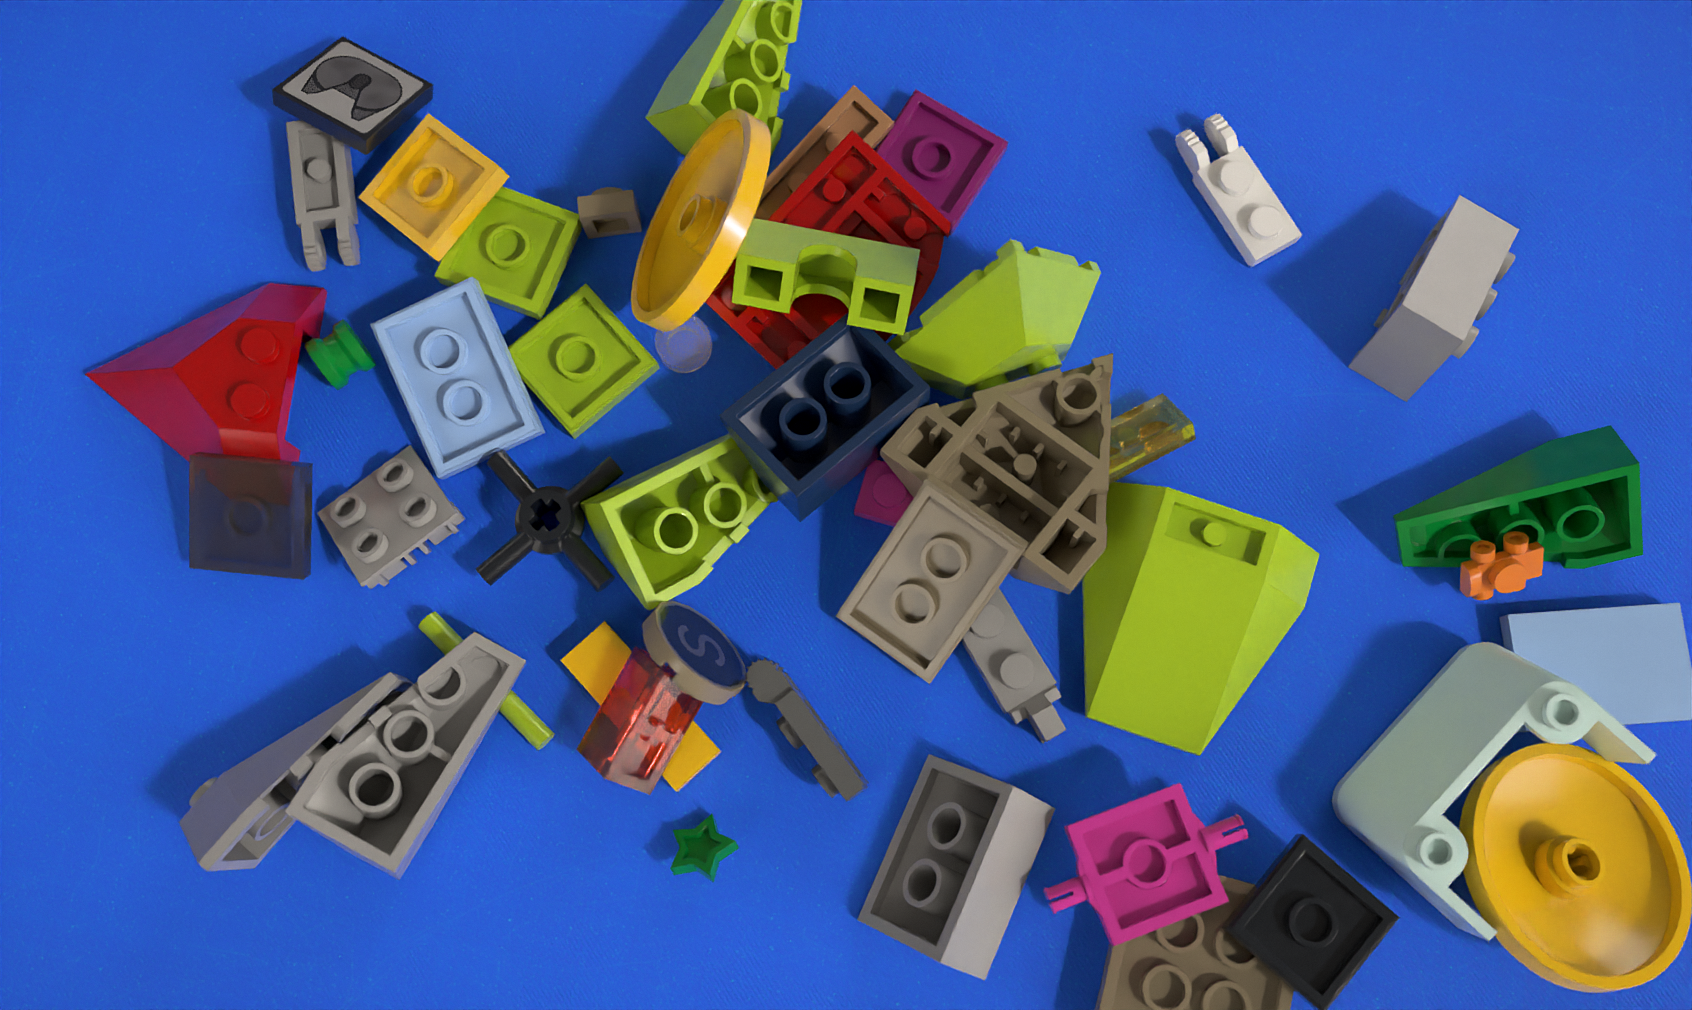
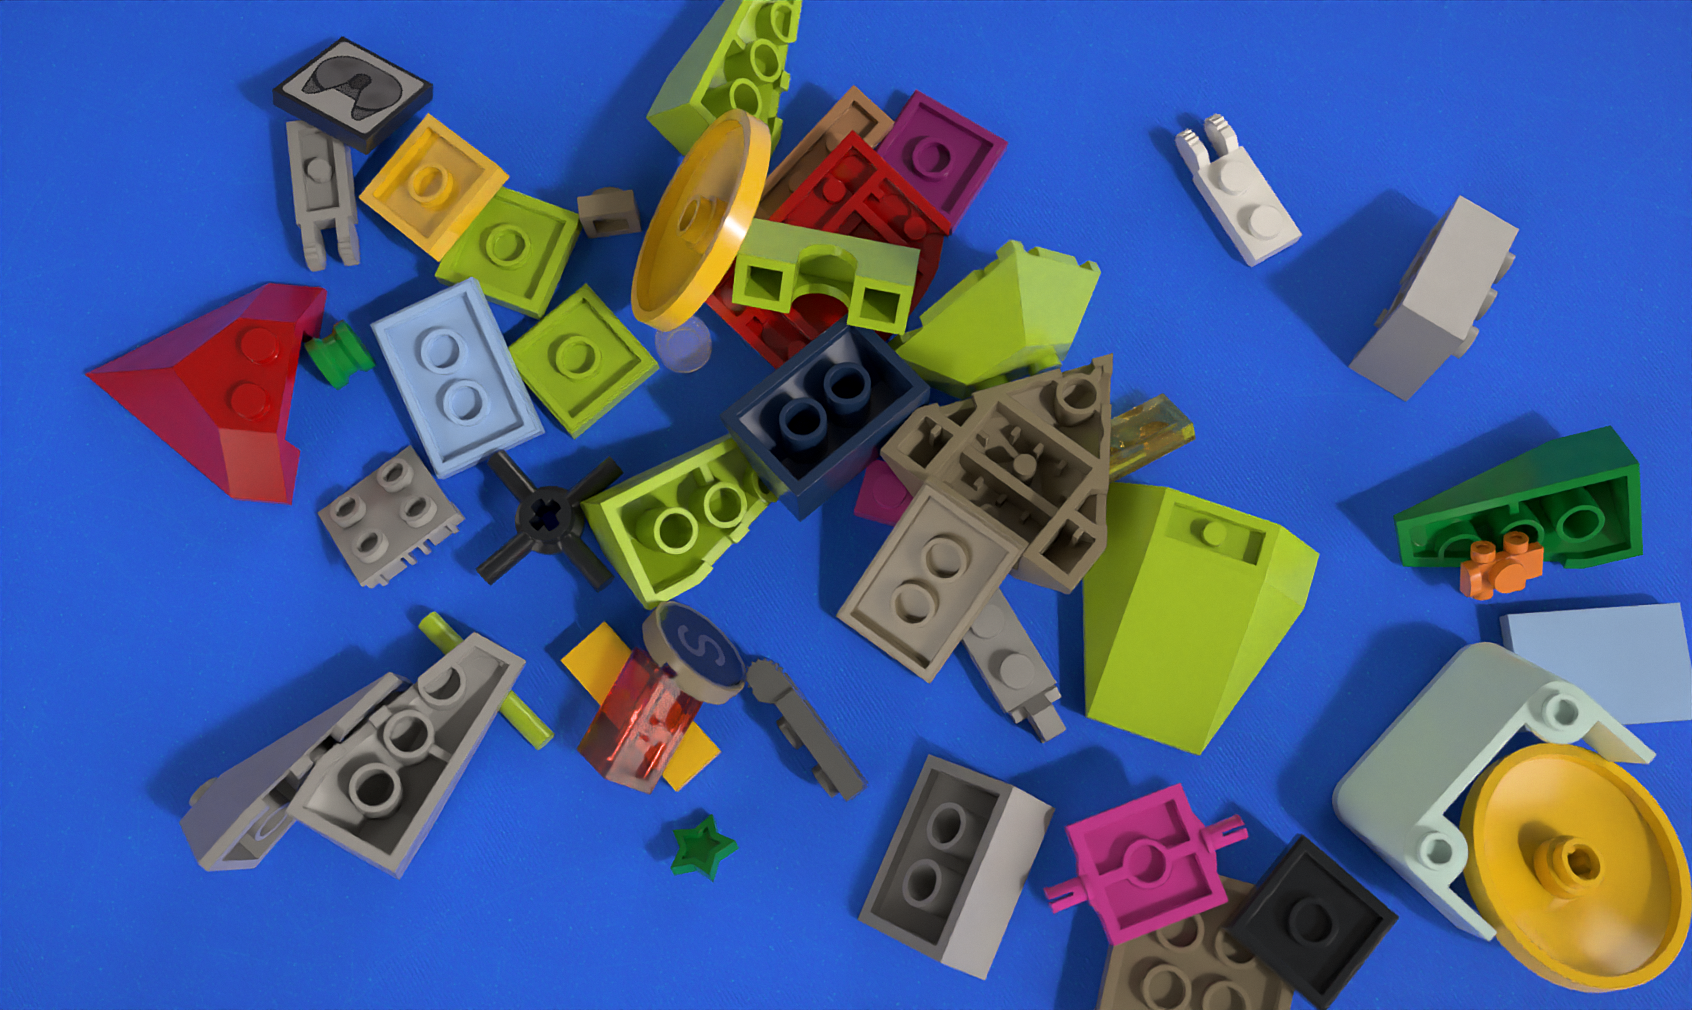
(250, 515): clear smoke tile -> none

